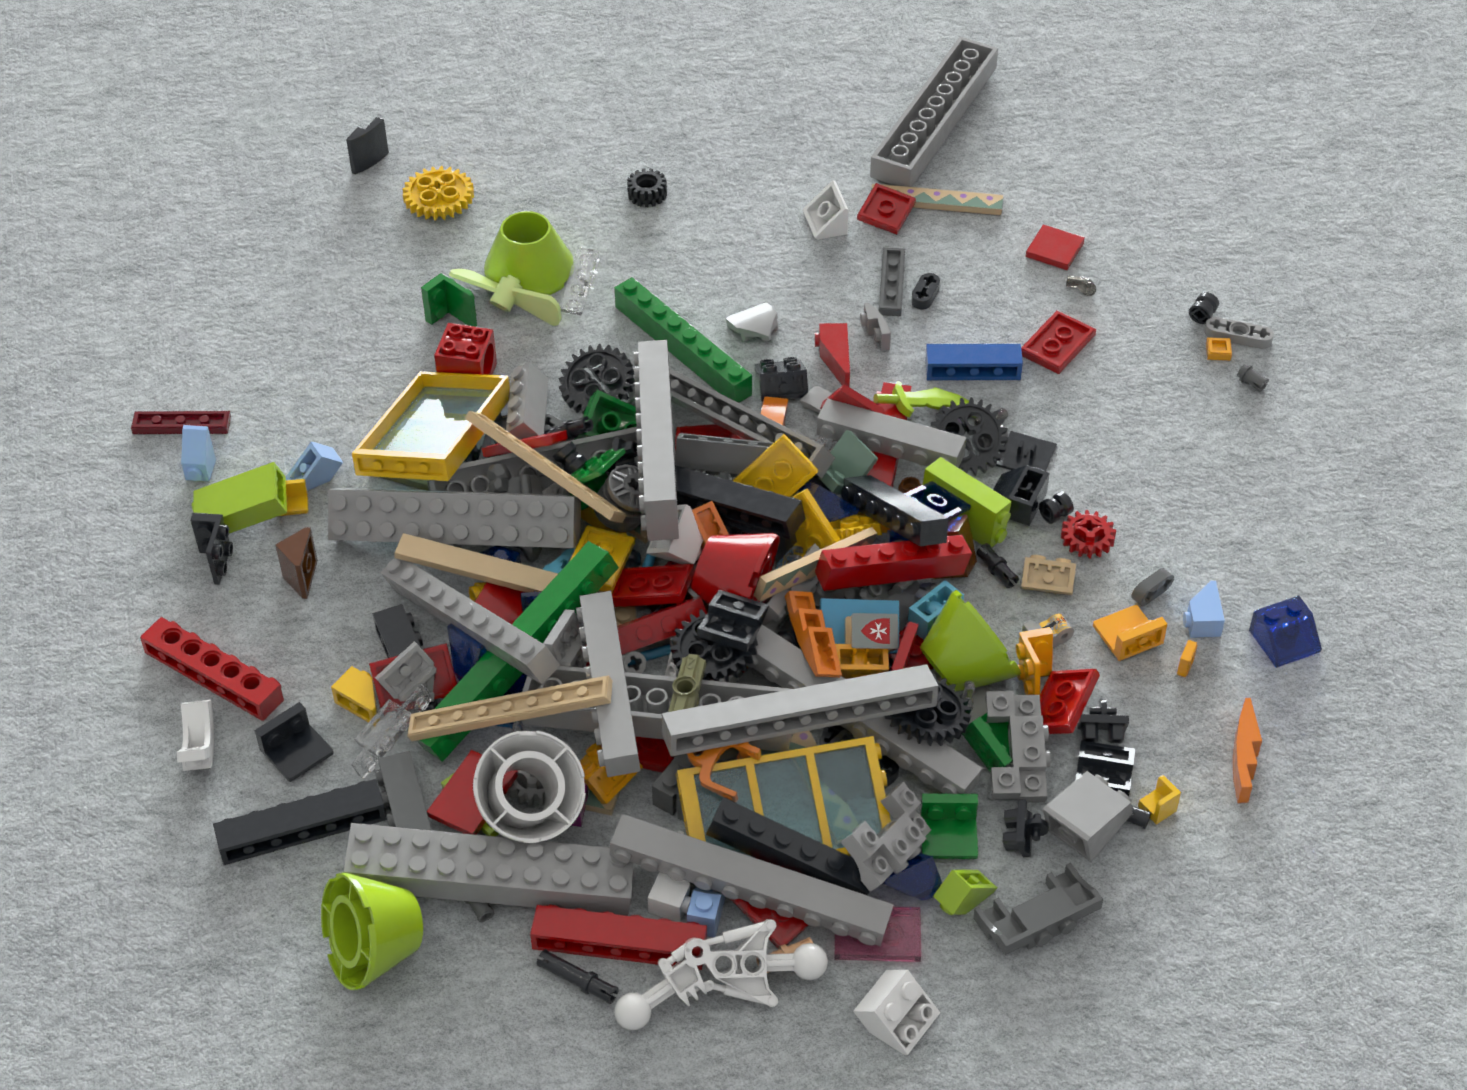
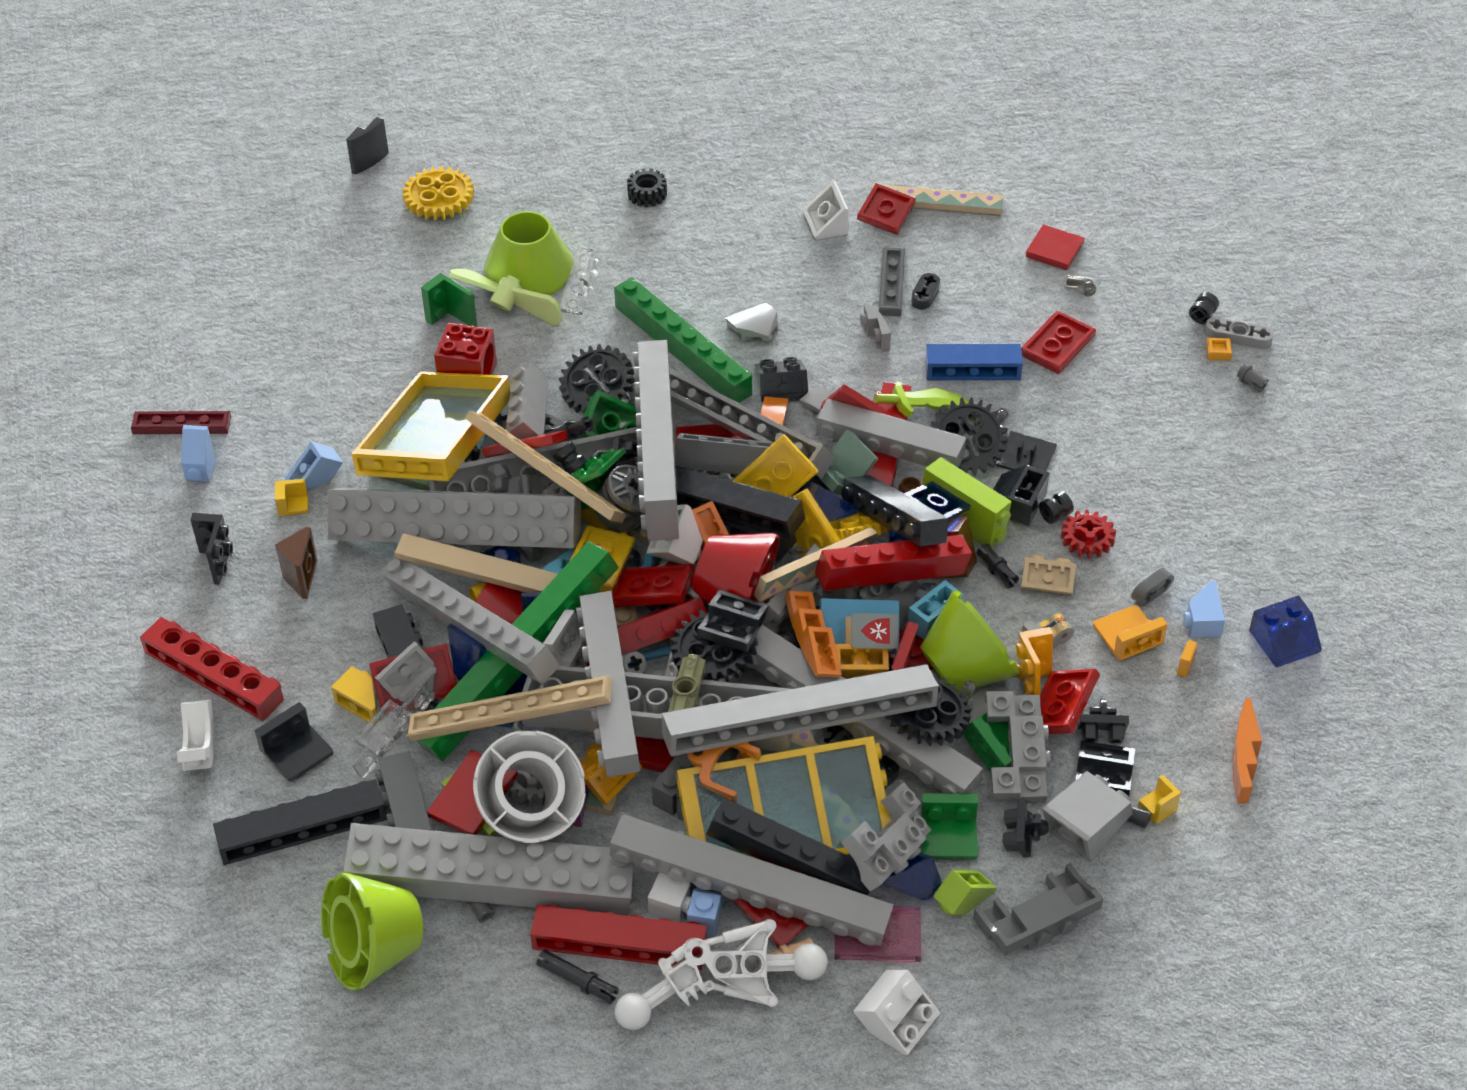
(245, 497): lime brick -> none
(834, 349): red slope -> none
(933, 113): light grey brick -> none

